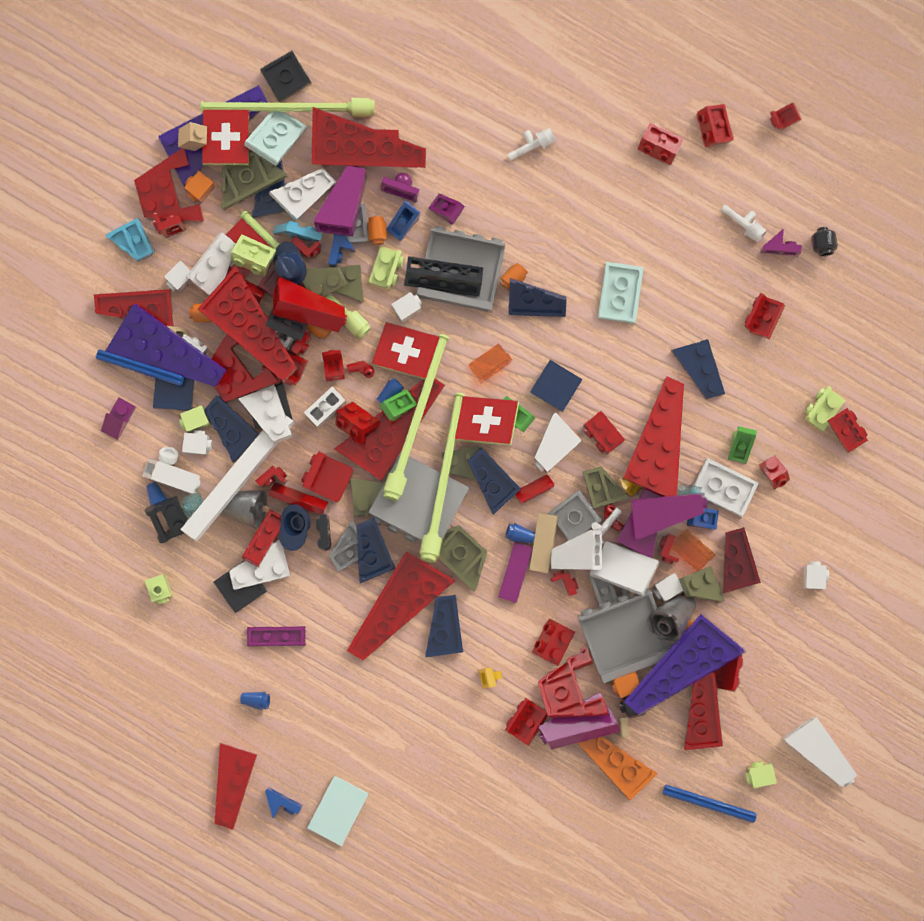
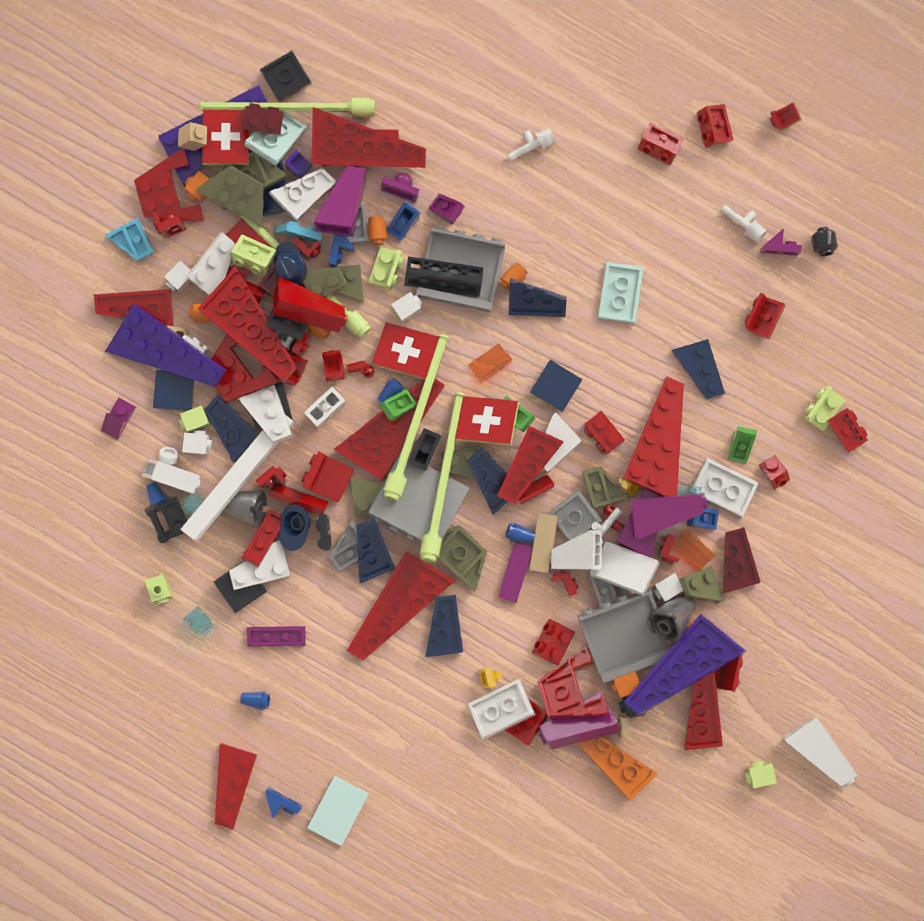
(140, 367): blue axle -> none
(199, 621): none -> clear light blue brick
(236, 192): none -> olive wing
(262, 120): none -> dark red bracket
(298, 164): none -> dark purple panel
(355, 421): red bracket -> none
(425, 449): none -> black slope
(501, 709): none -> white tile
(529, 461): none -> red wing
(709, 803): blue axle -> none
(815, 576): white brick -> none

